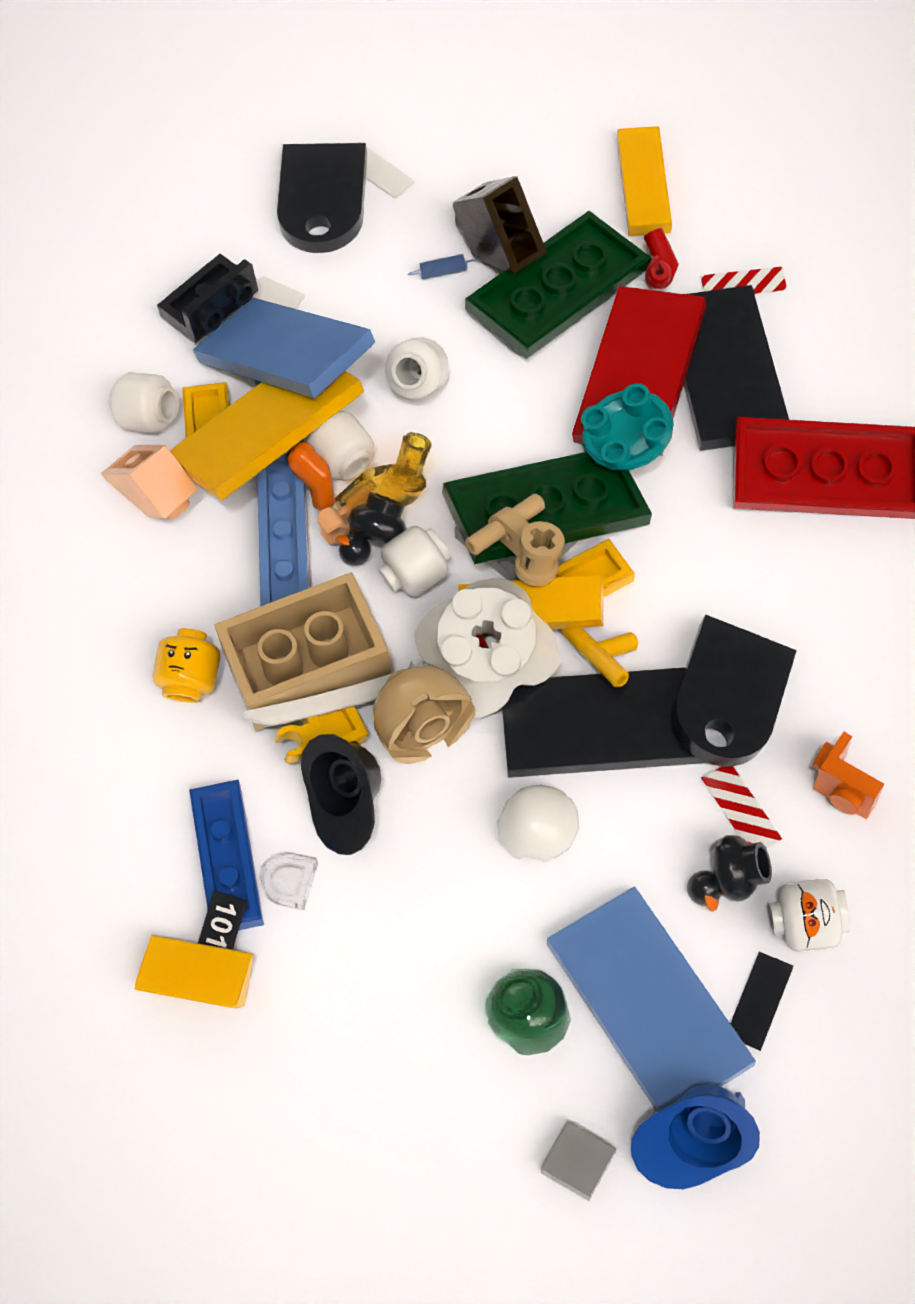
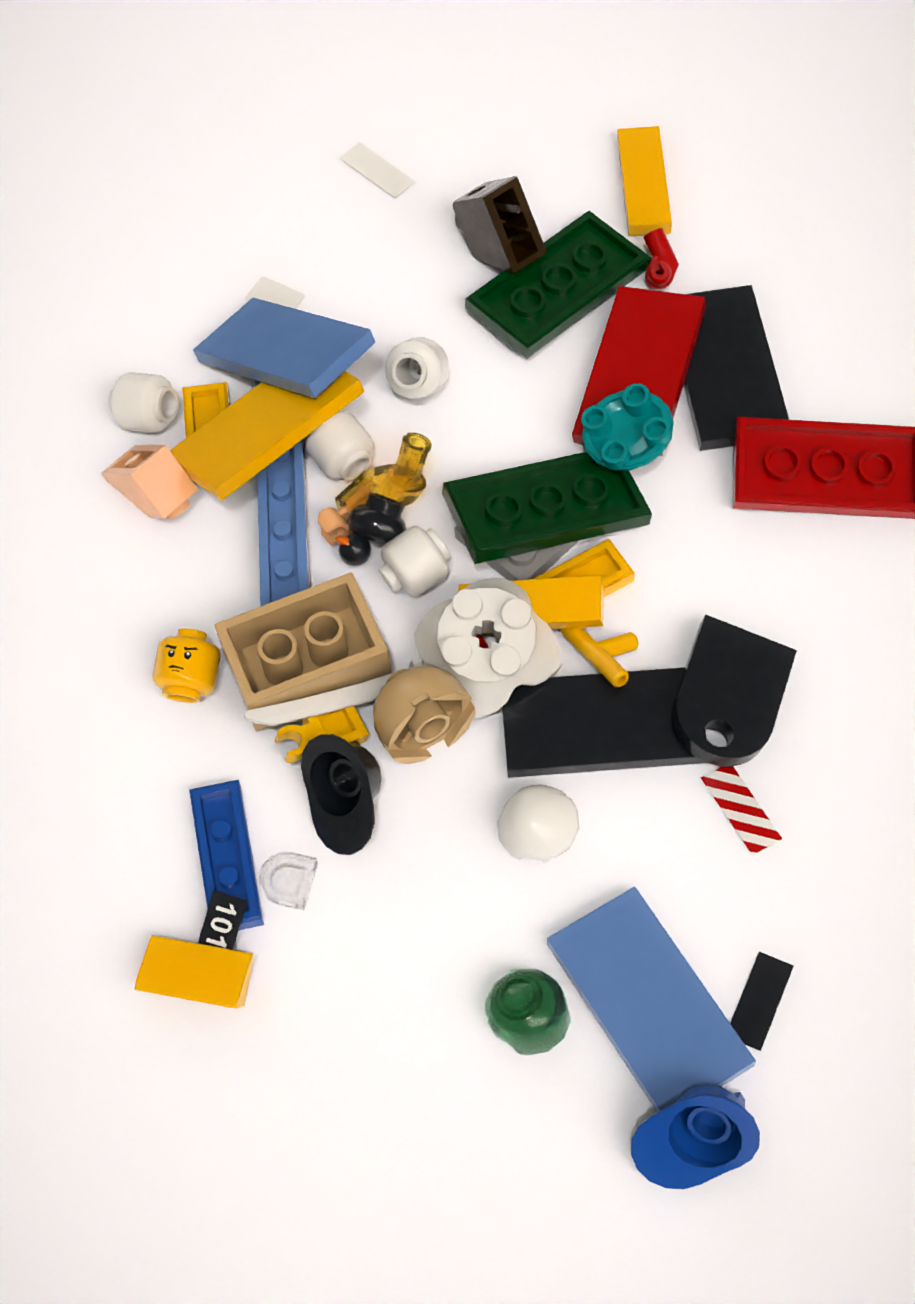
(209, 297): black bracket -> none
(314, 473): orange arm -> none
(322, 188): black tile -> none
(442, 266): medium blue piece -> none
(523, 540): tan piece -> none
(578, 1160): light grey tile -> none
(736, 872): black animal -> none
(762, 280): sticker -> none
(811, 915): white head -> none
(844, 784): orange bracket -> none

